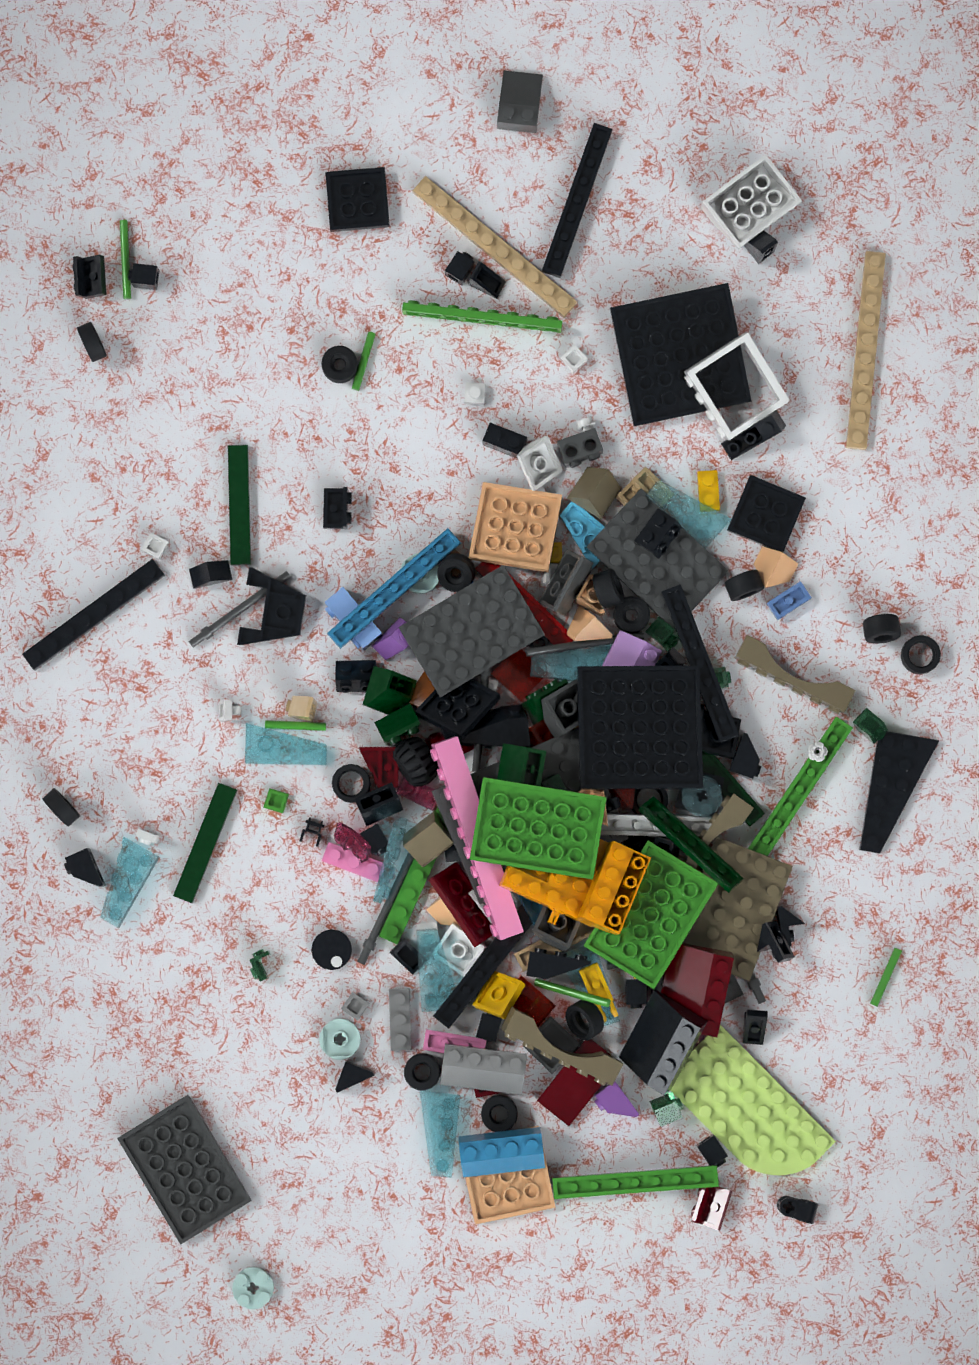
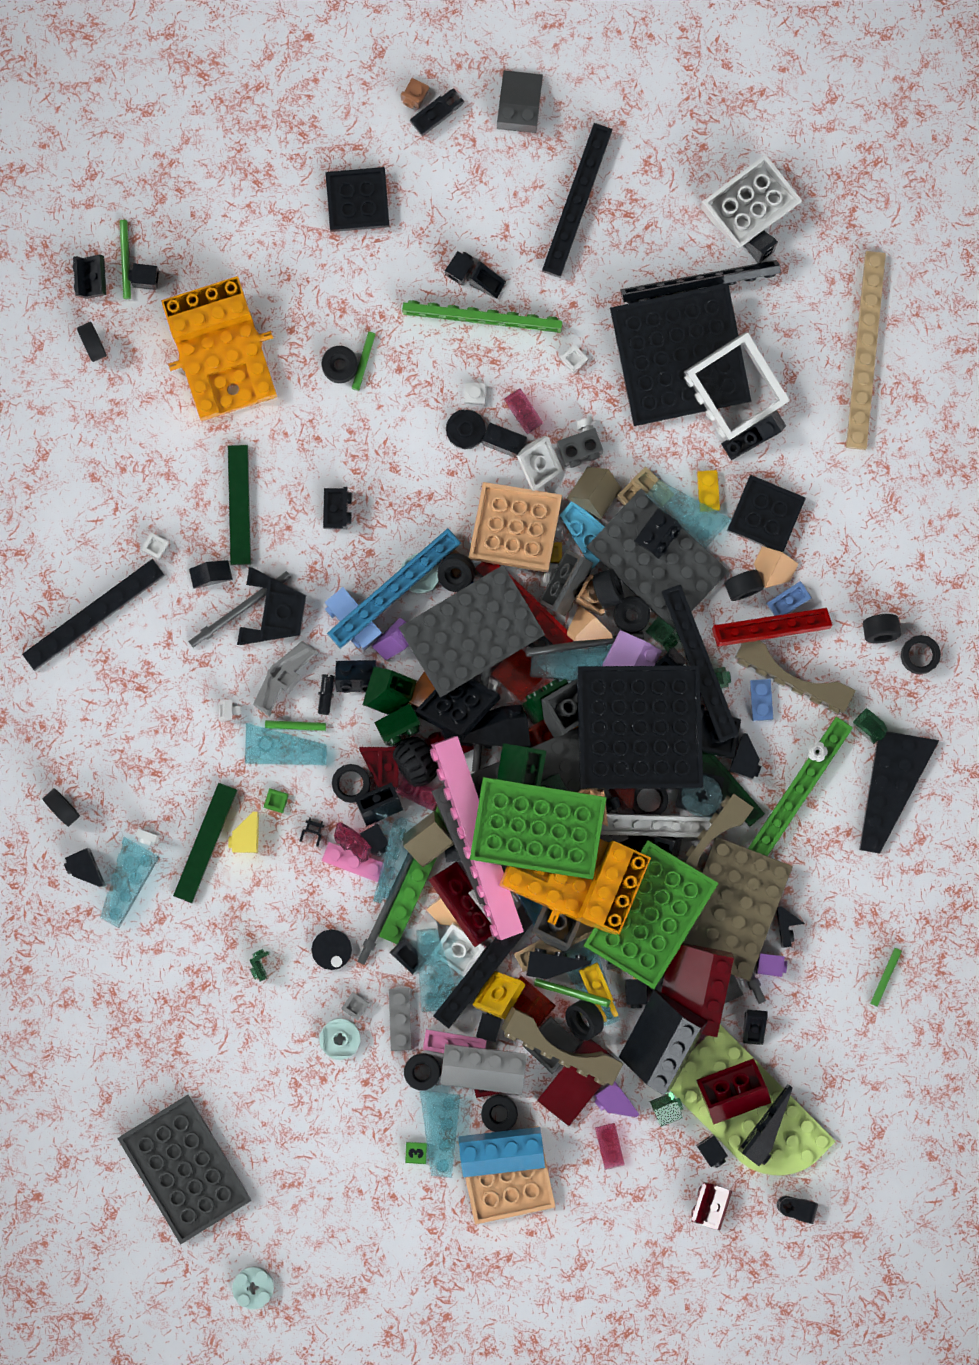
(219, 348): none -> light orange piece
(245, 836): none -> light yellow slope
(283, 676): none -> light grey plate
(302, 708): tan slope -> none
(325, 694): none -> black axle
(352, 1075): black slope -> none
(414, 93): none -> nougat bracket
(416, 1152): none -> bright green tile
(435, 112): none -> black hinge
(465, 429): none -> black tile
(494, 247): tan plate -> none
(523, 411): none -> clear pink slope
(609, 1146): none -> clear pink slope
(635, 1182): bright green plate -> none
(691, 844): dark green tile -> none
(730, 276): none -> black plate
(733, 1091): none -> dark red slope
(761, 700): none -> medium blue plate
(762, 1137): none -> black wedge
(771, 627): none -> red plate
(771, 965): none -> medium lavender brick
(773, 938): black slope -> none

